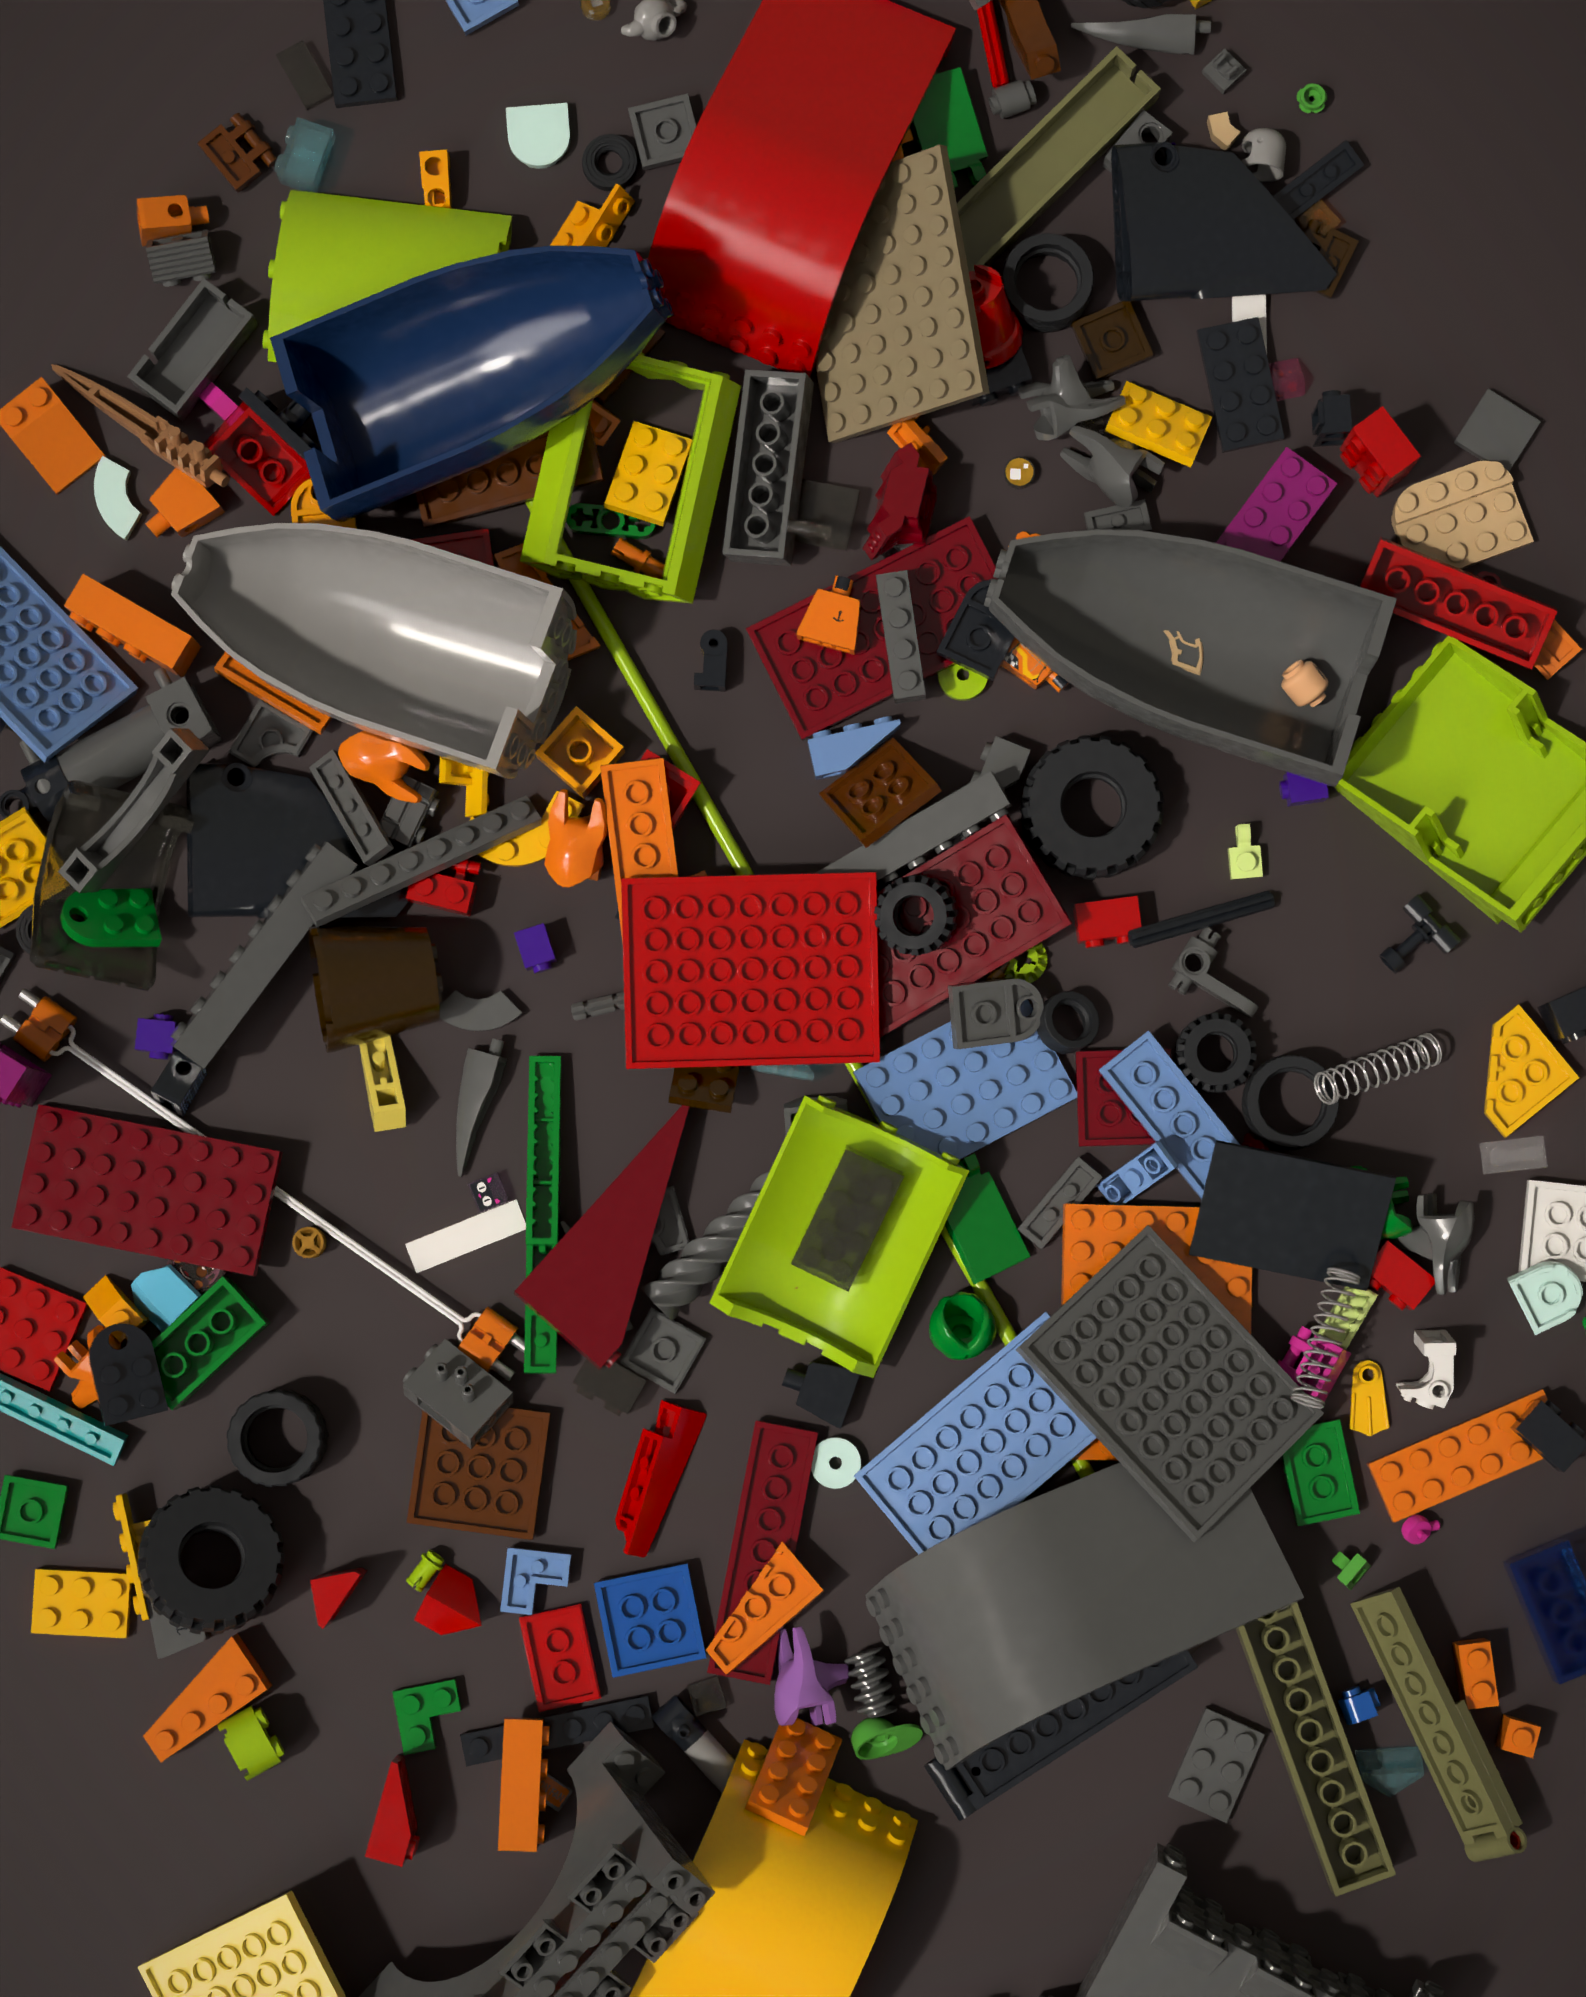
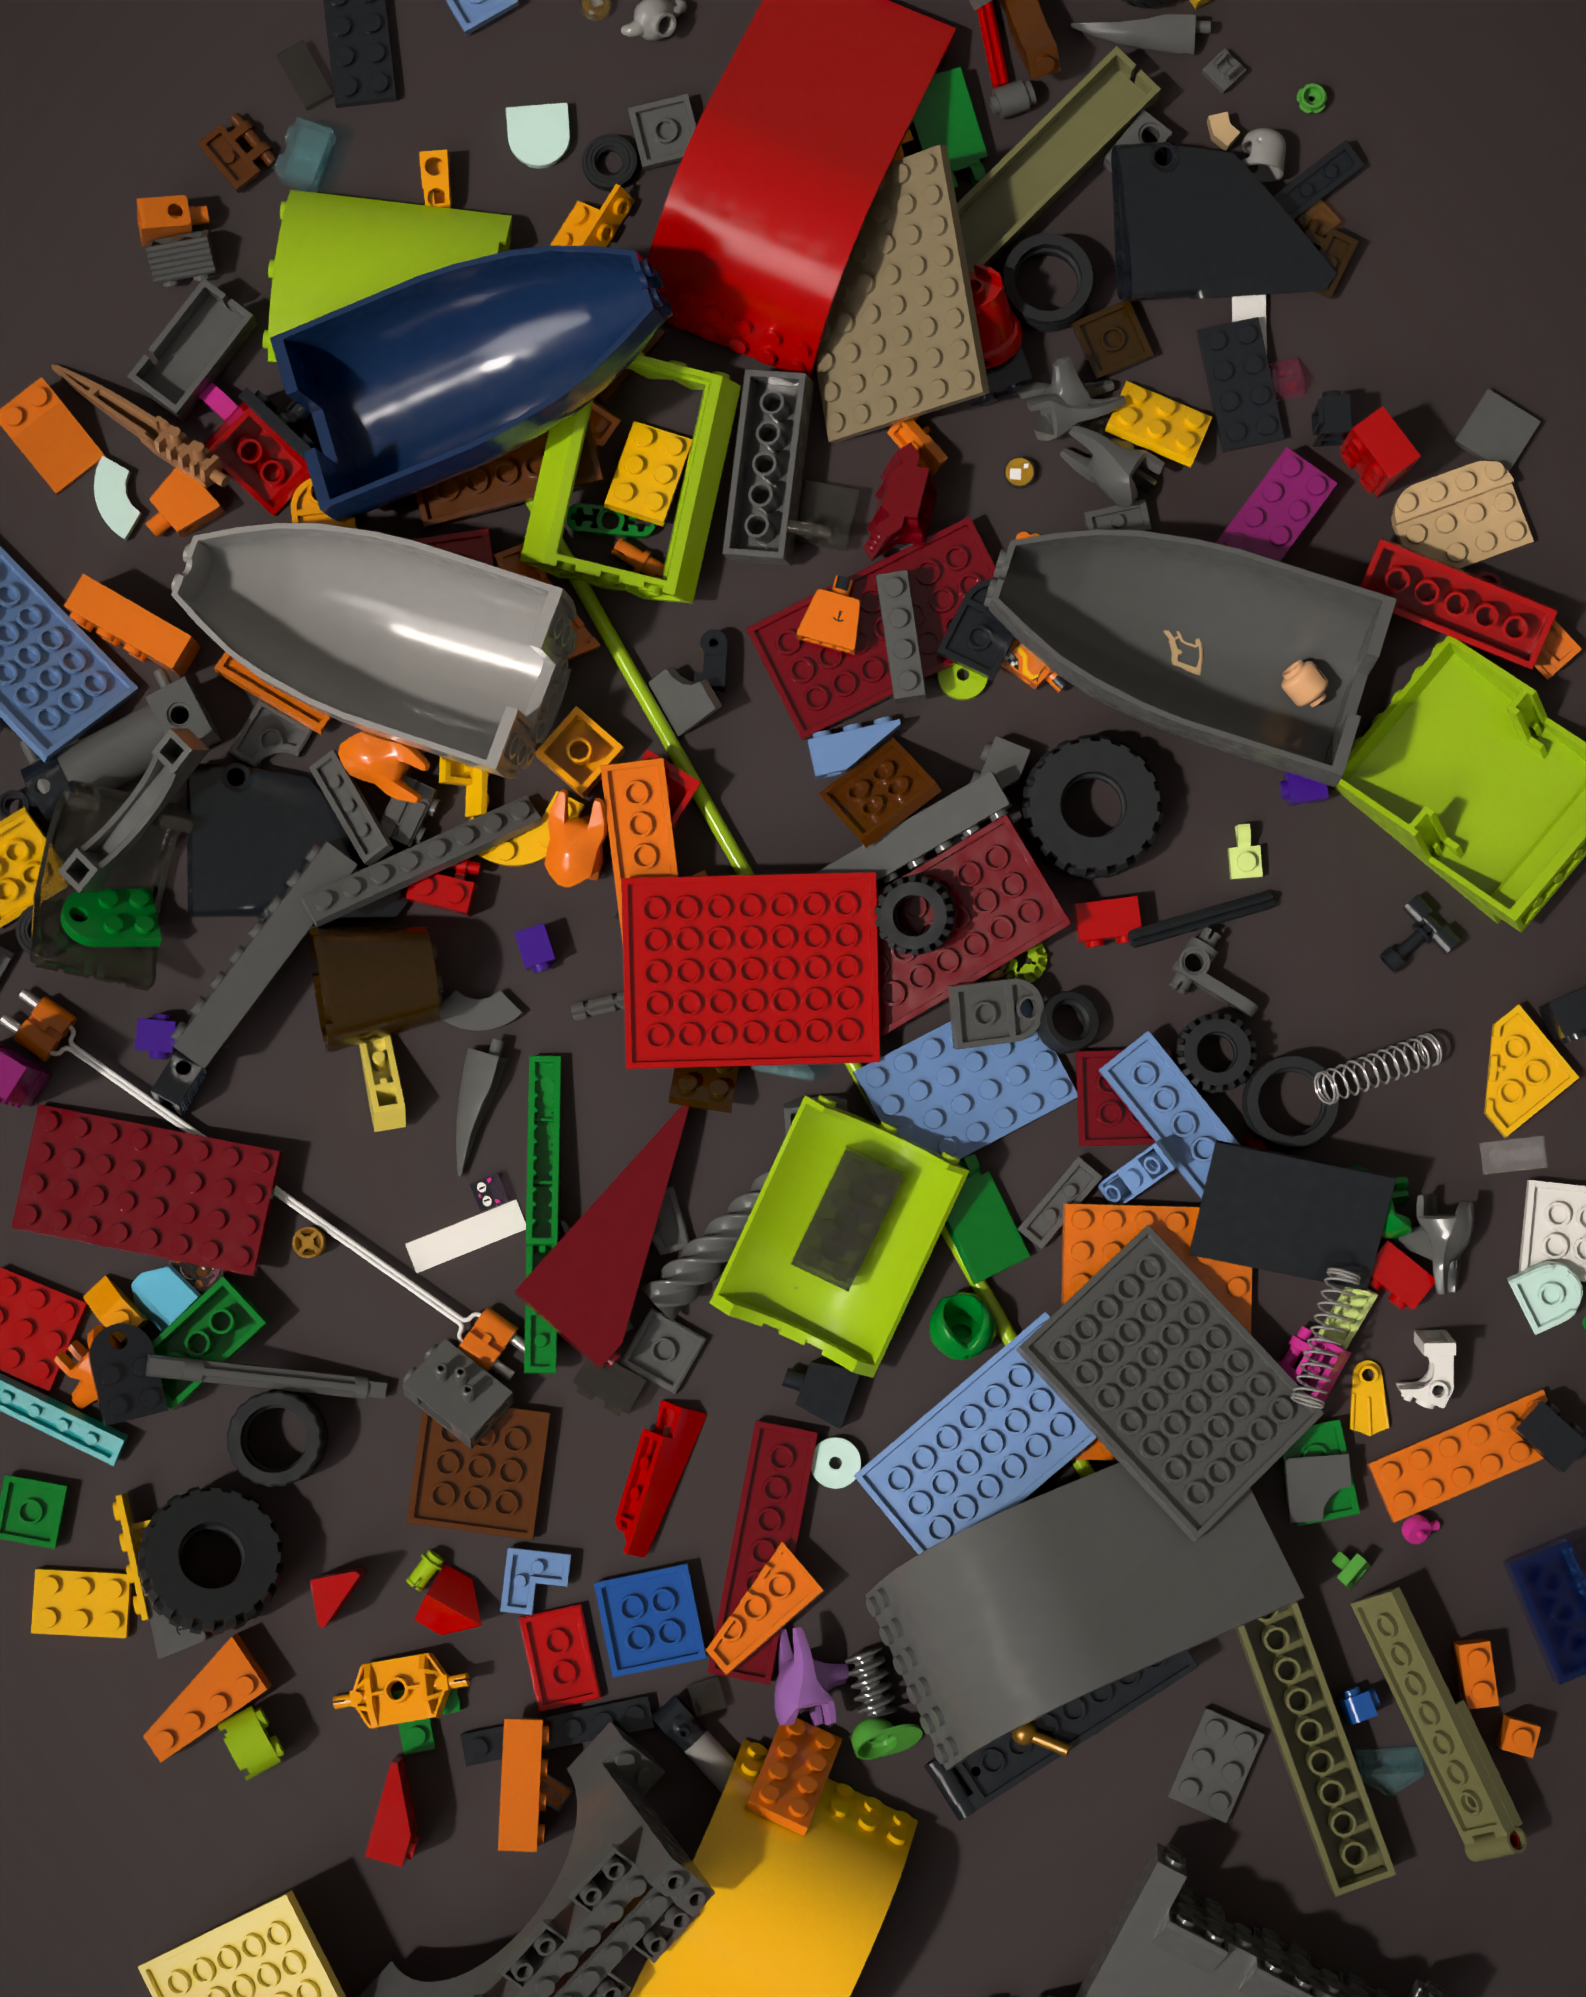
(263, 1377): none -> dark grey piece
(424, 1695): none -> light orange plate
(682, 700): none -> dark grey tile
(1028, 1734): none -> pearl gold bar
(1312, 1483): none -> dark grey tile

